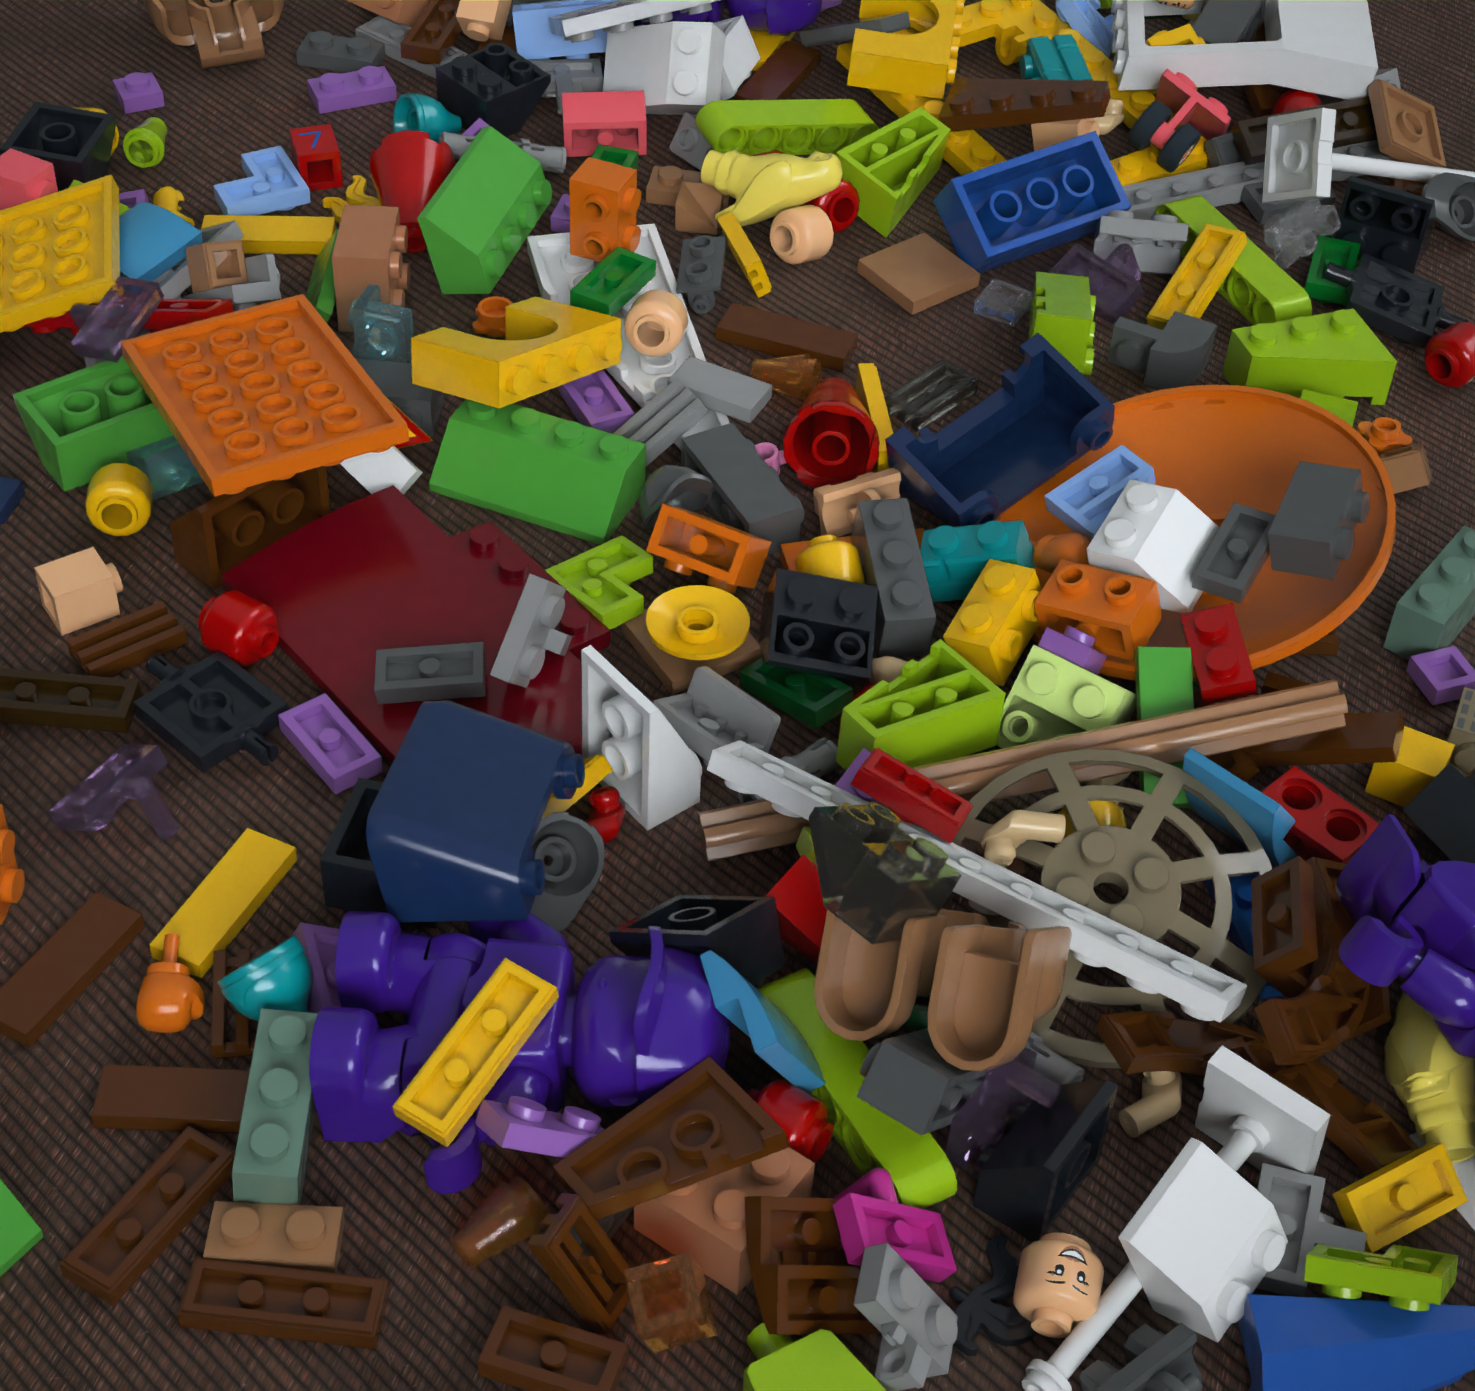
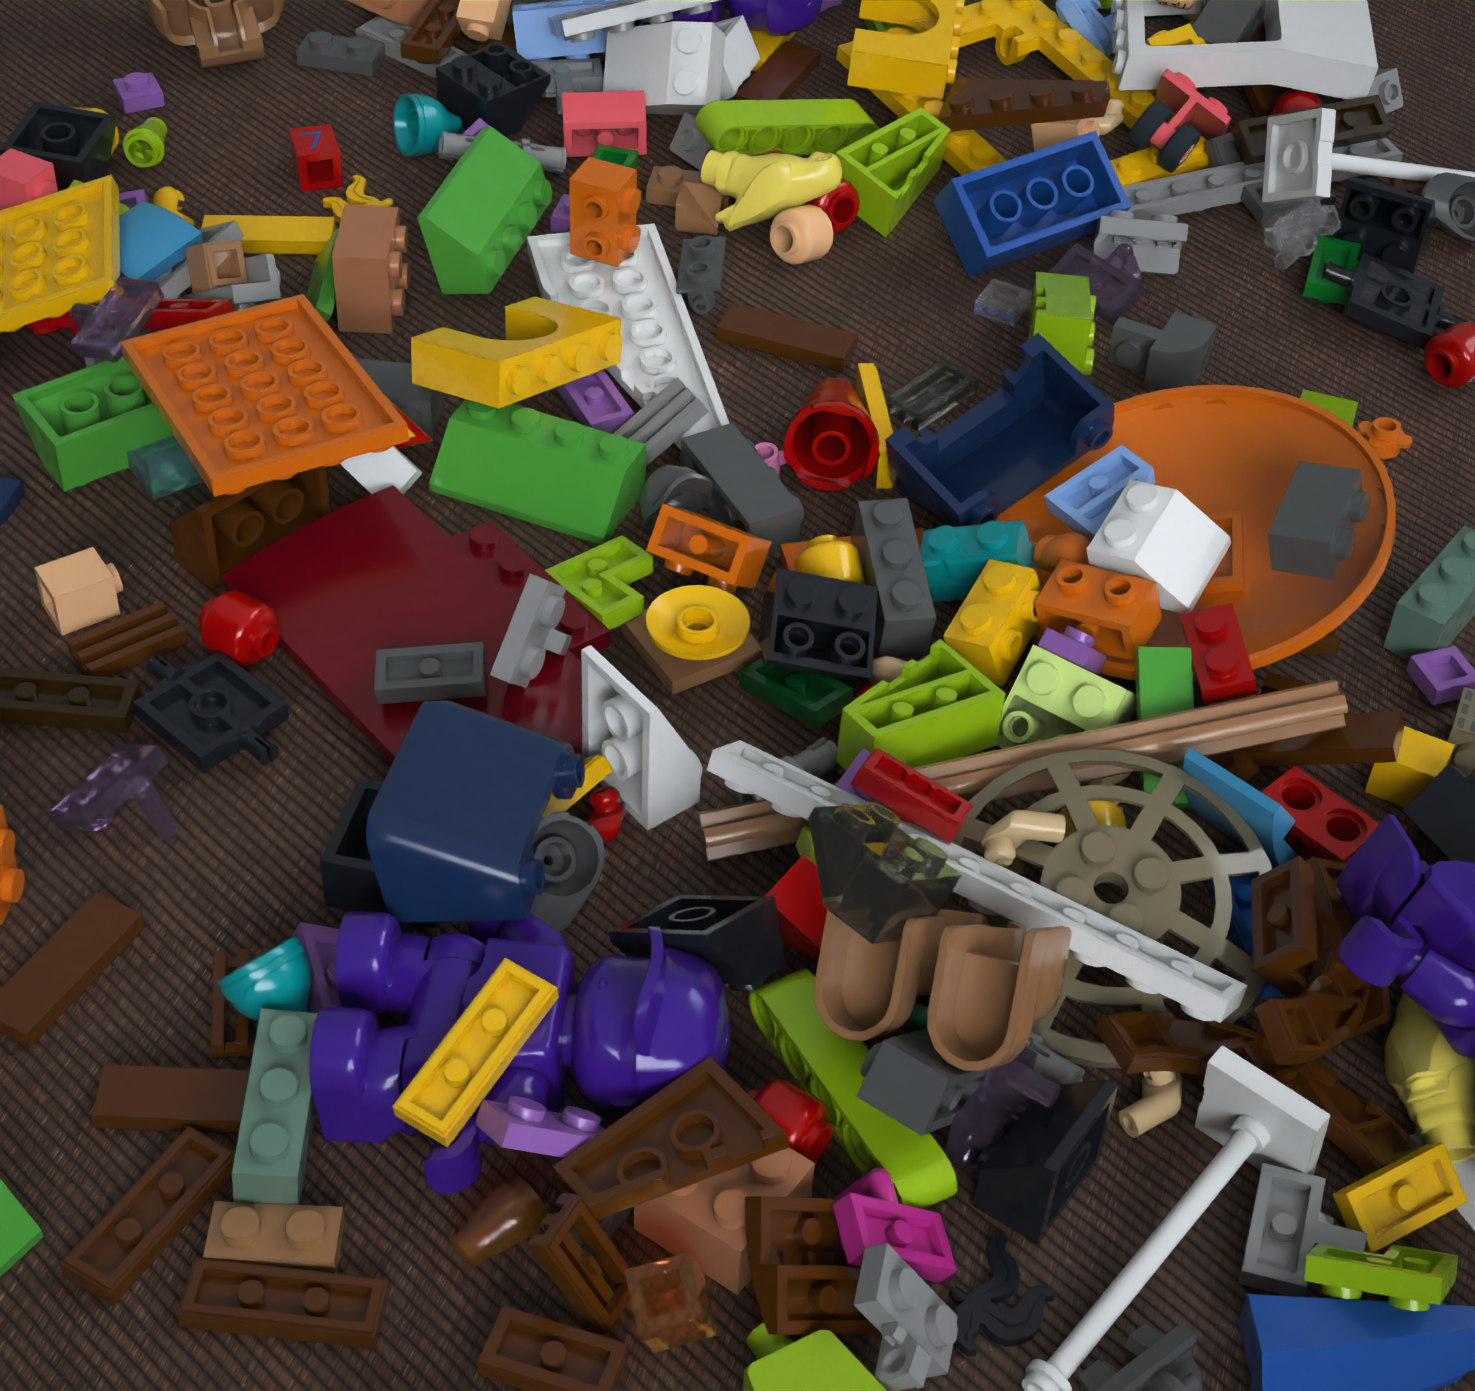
(119, 499): yellow head -> none
(168, 993): orange piece -> none
(226, 899): yellow tile -> none
(269, 186): light blue plate -> none
(330, 743): medium lavender plate -> none
(351, 89): medium lavender plate -> none
(380, 328): clear light blue bracket -> none
(407, 175): red cone -> none
(491, 316): orange plate -> none
(613, 282): green plate -> none
(656, 323): light nougat head -> none
(717, 715): light grey bracket -> none
(724, 389): light grey tile -> none
(745, 254): yellow tile -> none
(768, 1027): dark azure slope -> none
(789, 374): clear orange cone -> none
(838, 503): light nougat hips -> none
(845, 30): dark grey tile -> none
(918, 273): medium nougat tile -> none
(1053, 59): teal brick -> none
(1058, 1284): light nougat head -> none
(1199, 274): yellow tile -> none
(1203, 1242): white slope -> none
(1235, 554): dark grey plate -> none
(1255, 281): lime beam -> none
(1314, 353): lime wedge -> none
(1405, 126): medium nougat tile -> none
(1407, 467): medium nougat slope -> none

